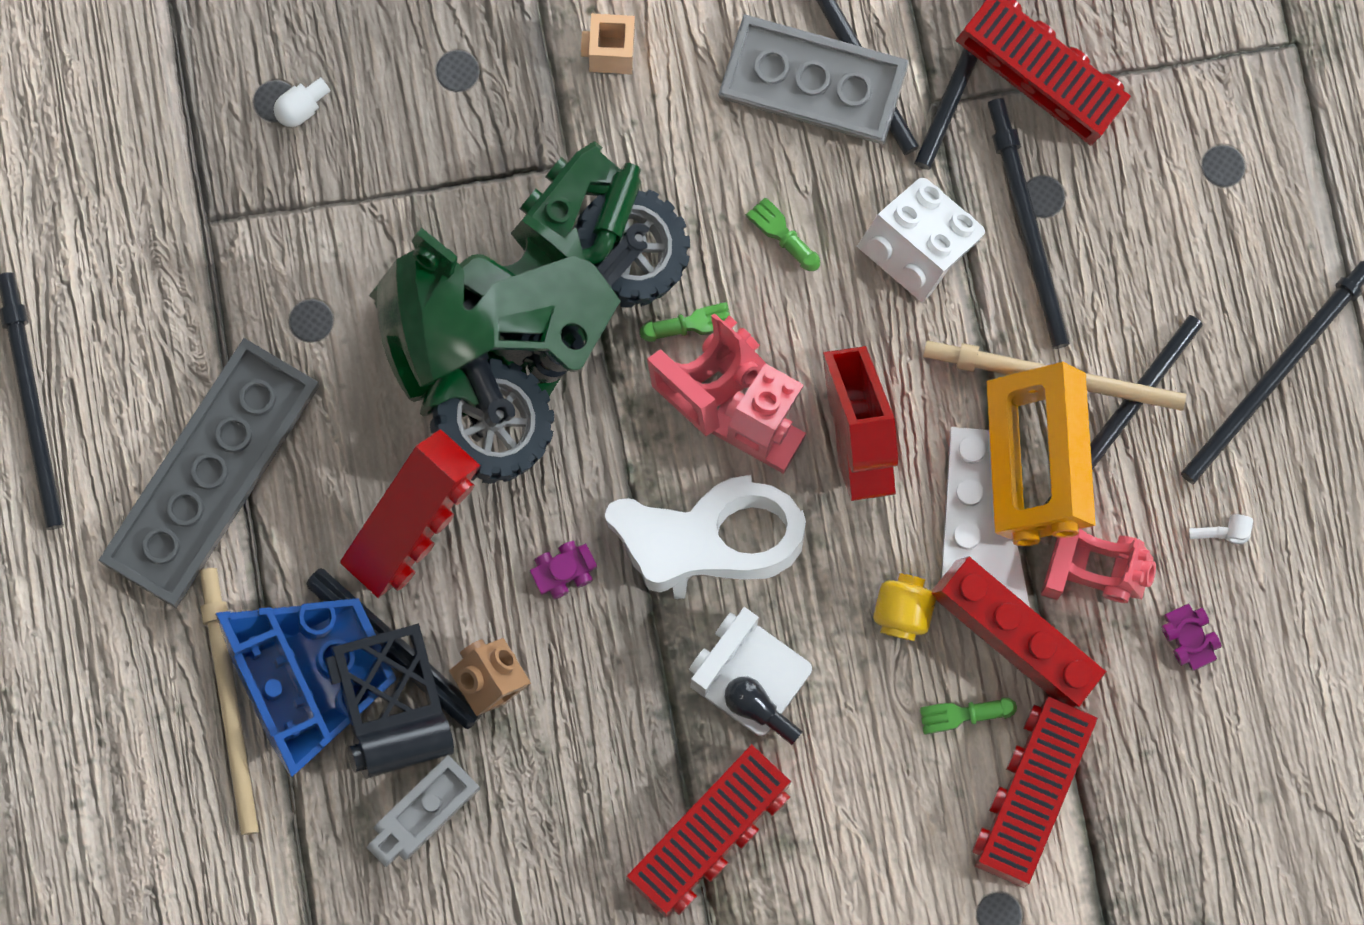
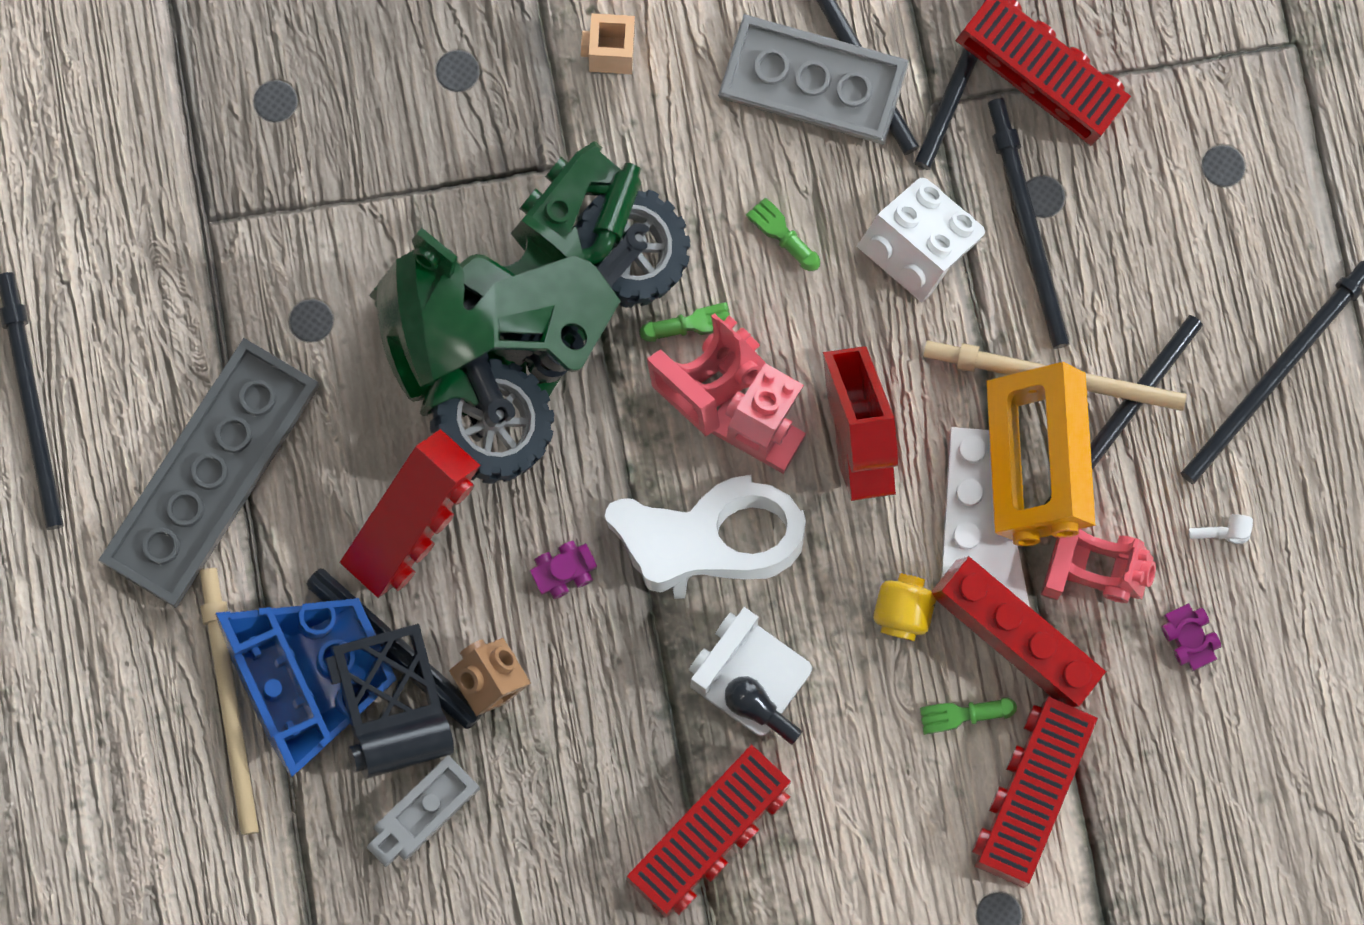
(299, 103): white cylinder -> none

